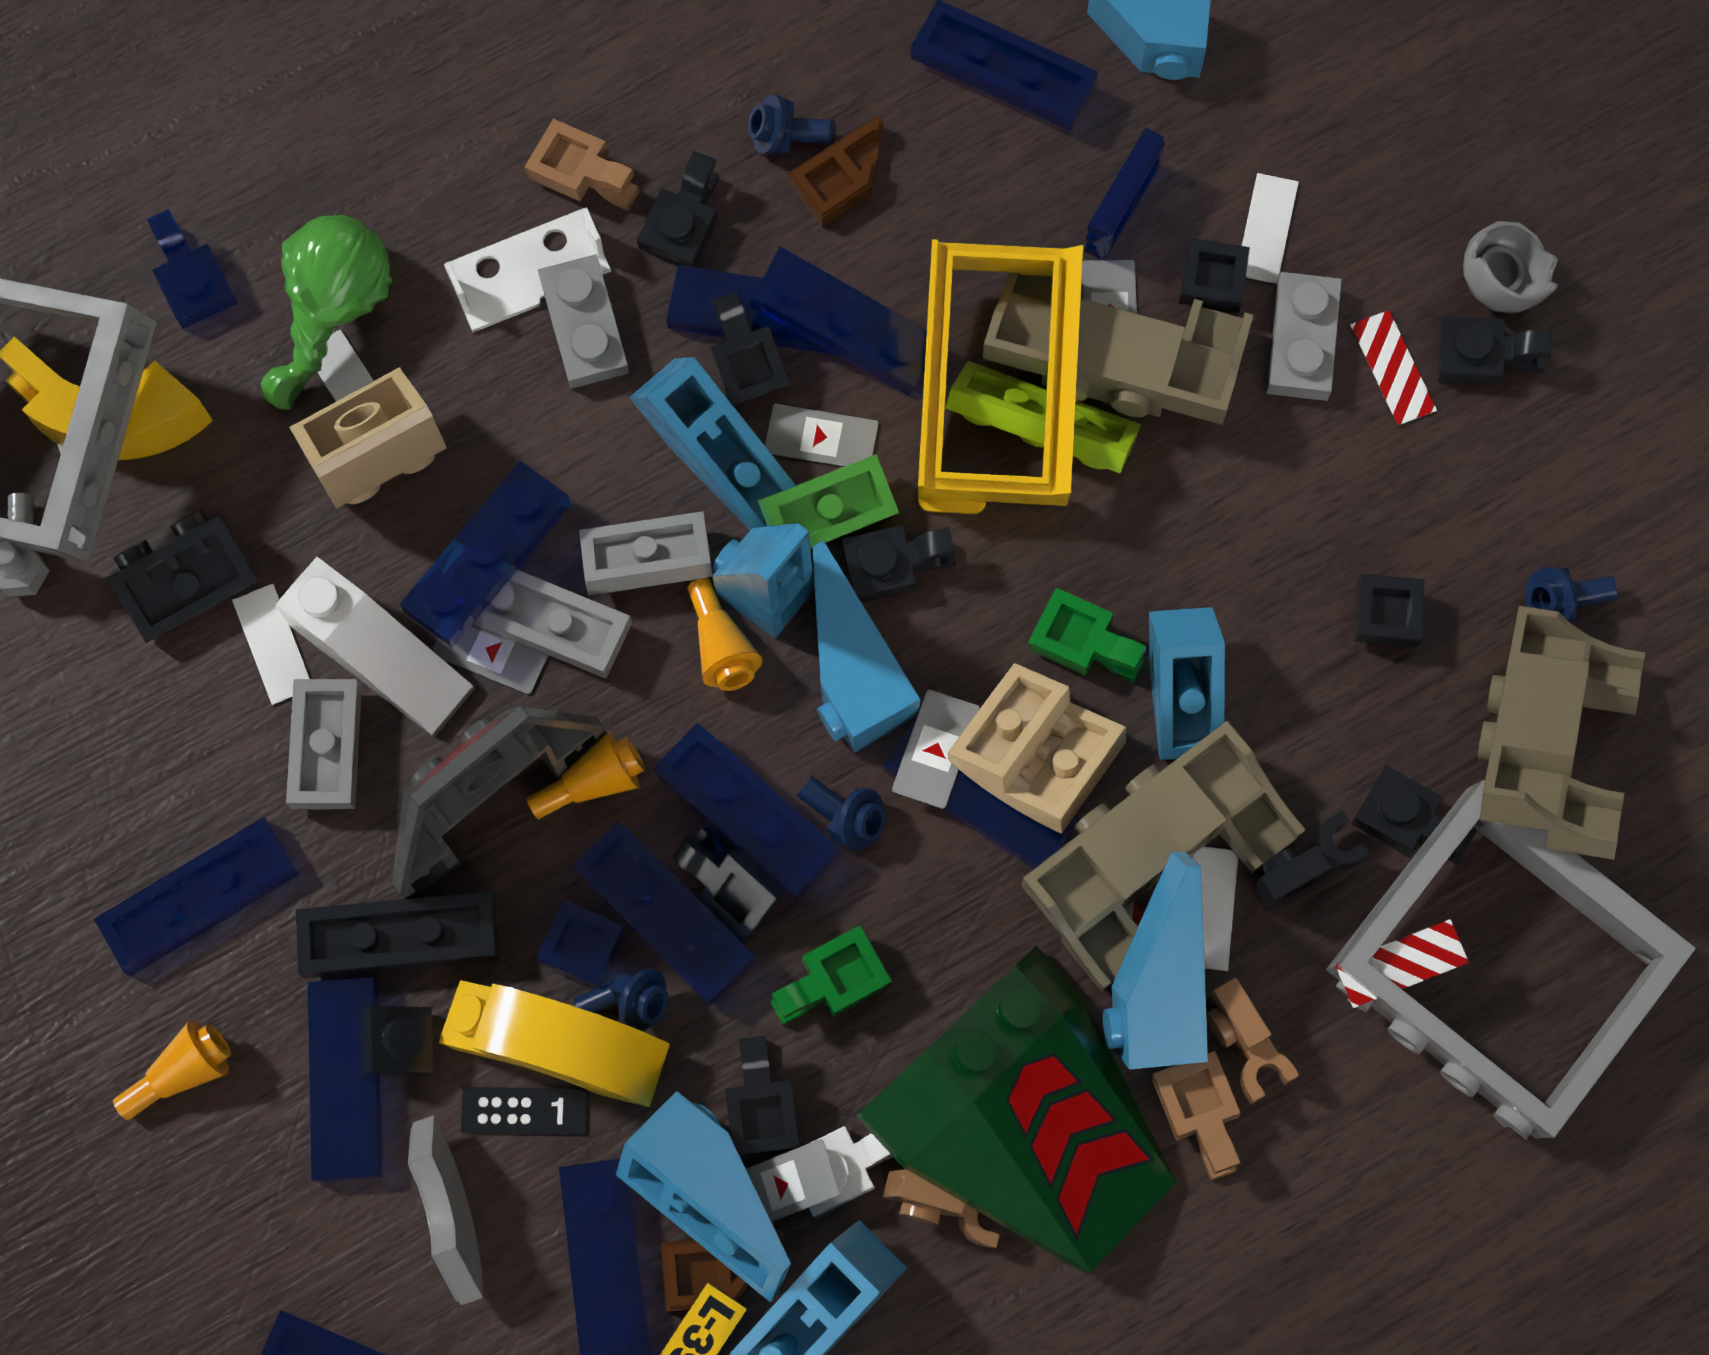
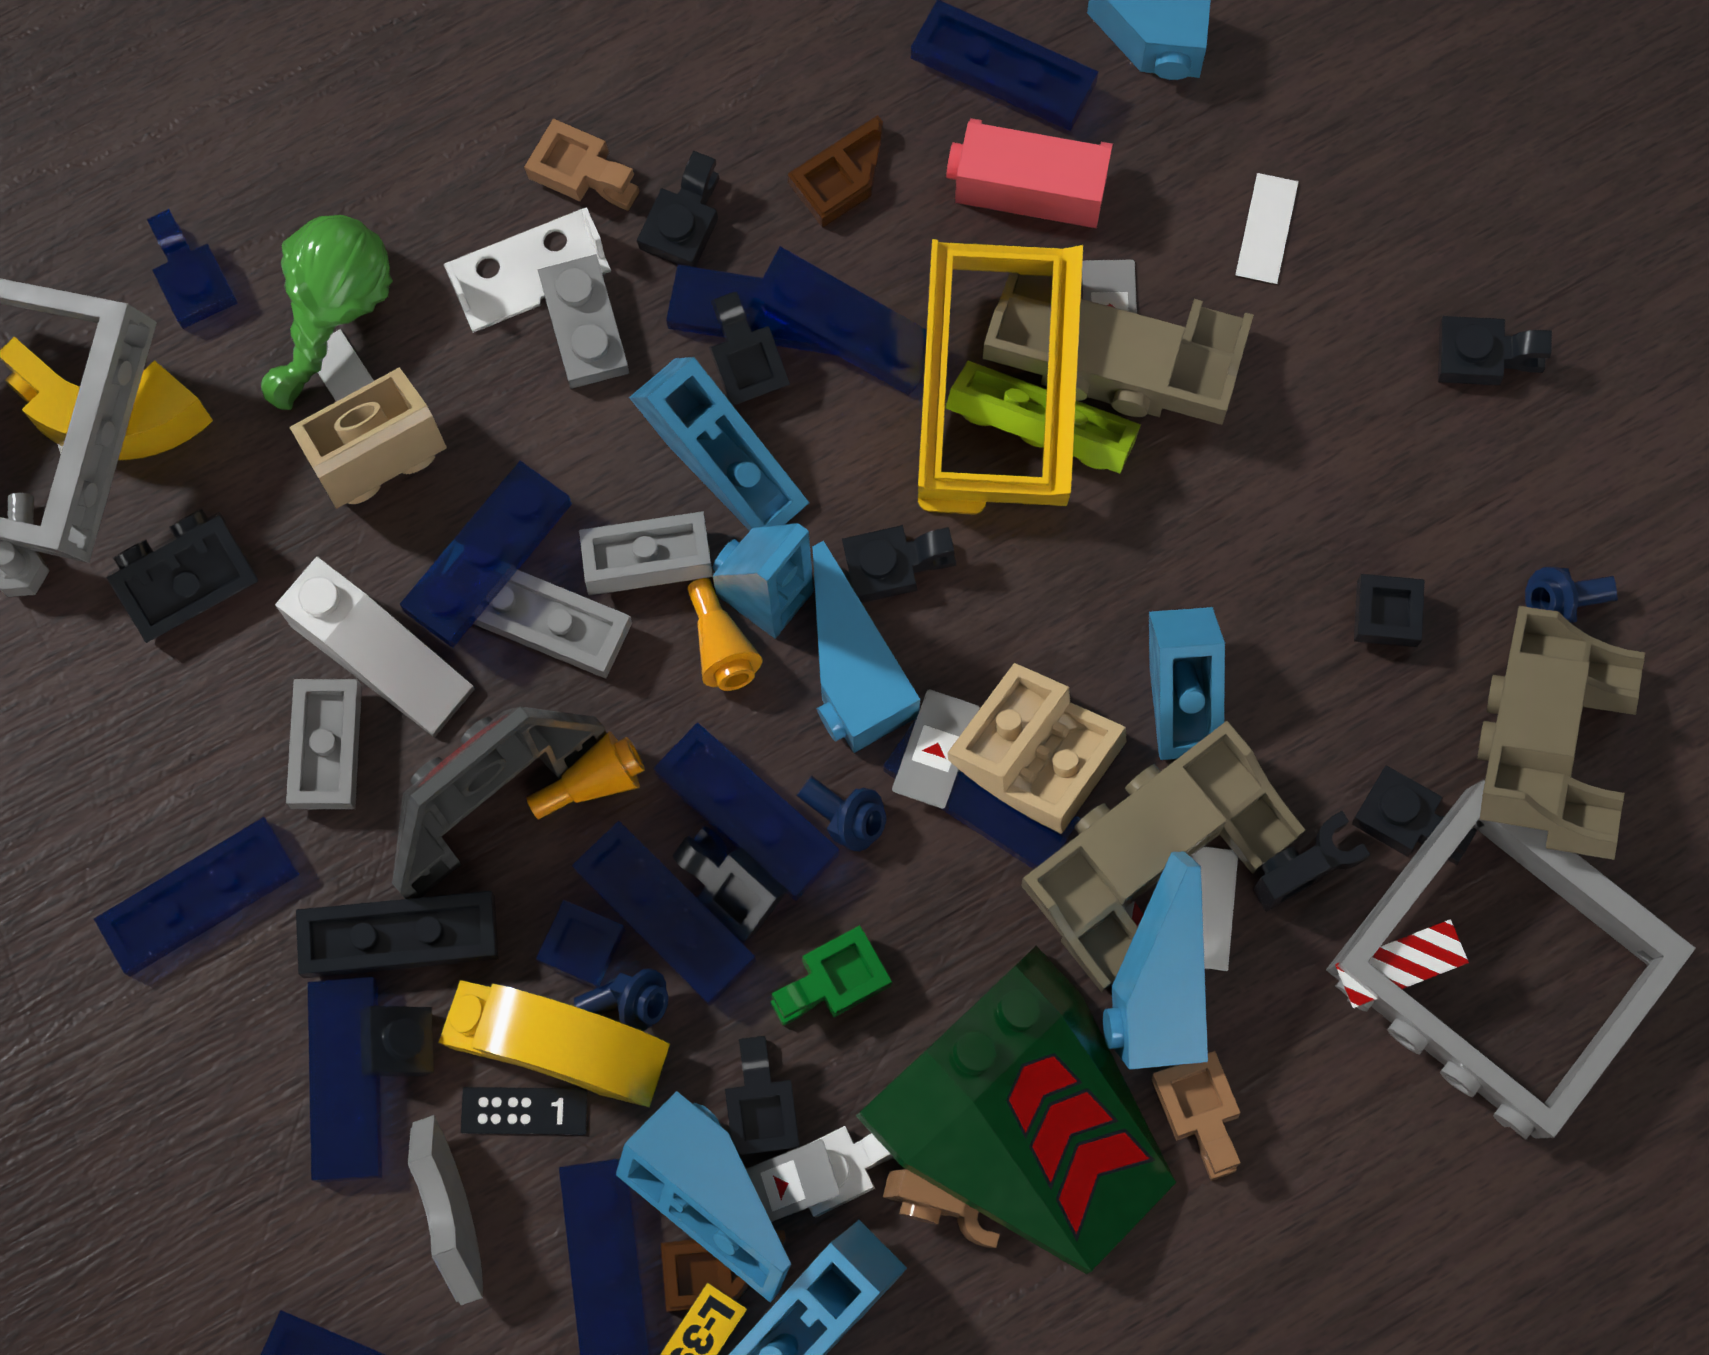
(188, 1061): light orange cone -> none
(270, 642): white sticker -> none
(495, 658): light grey sticker -> none
(774, 127): dark blue plate -> none
(820, 435): light grey sticker -> none
(834, 501): bright green plate -> none
(1029, 174): none -> coral brick
(1079, 633): green plate -> none
(1124, 194): clear blue tile -> none
(1214, 275): black plate -> none
(1238, 1023): medium nougat plate -> none
(1304, 336): light grey plate -> none
(1393, 367): sticker -> none
(1508, 268): light grey hair -> none

